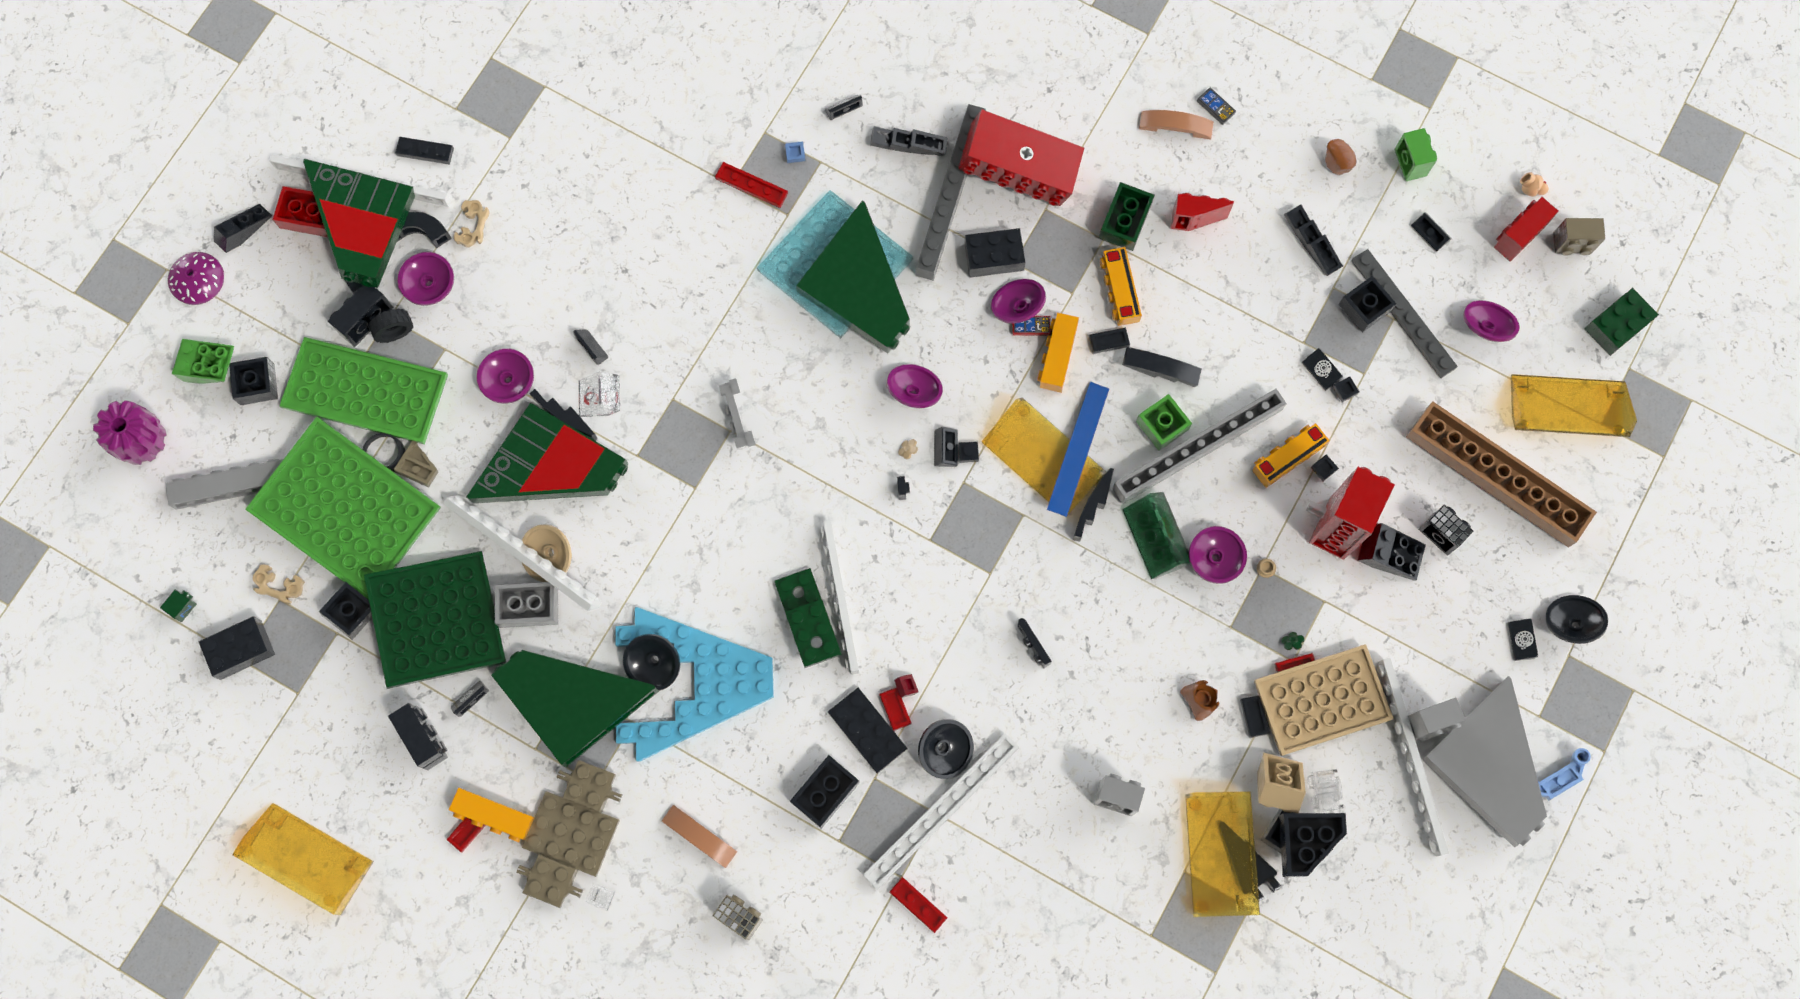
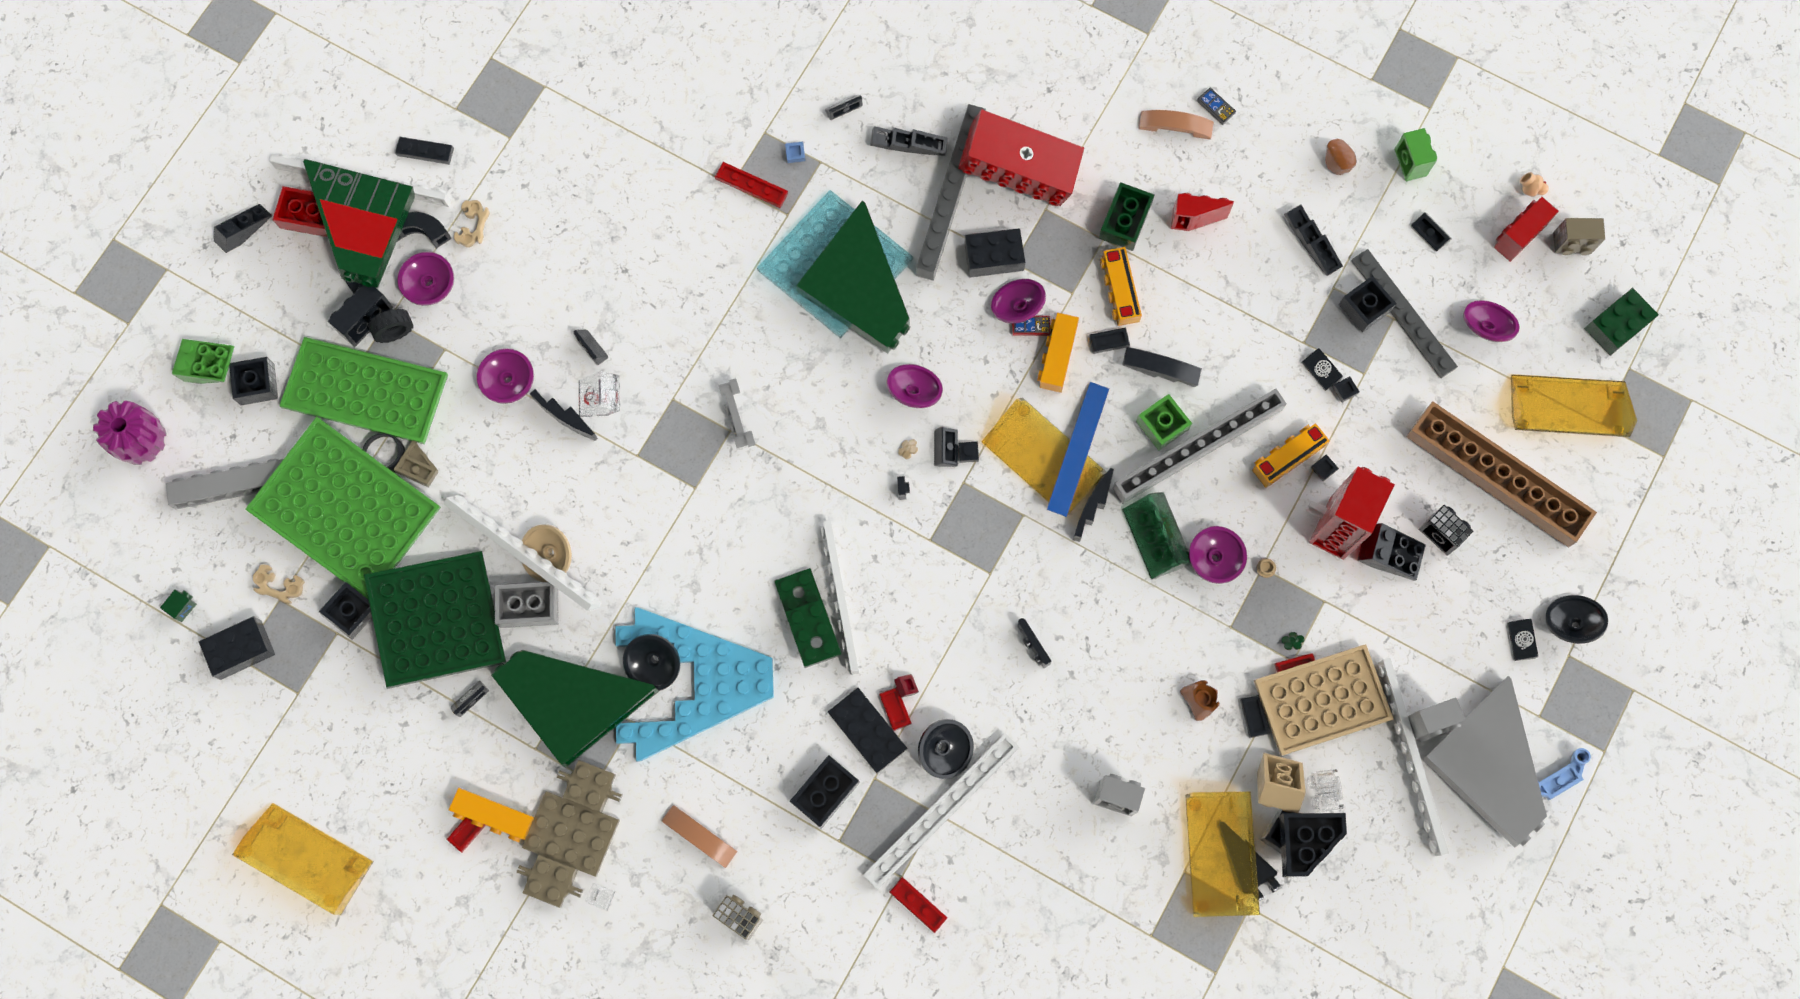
(202, 284): magenta dish -> none
(418, 736): black piece -> none
(547, 462): dark green slope -> none

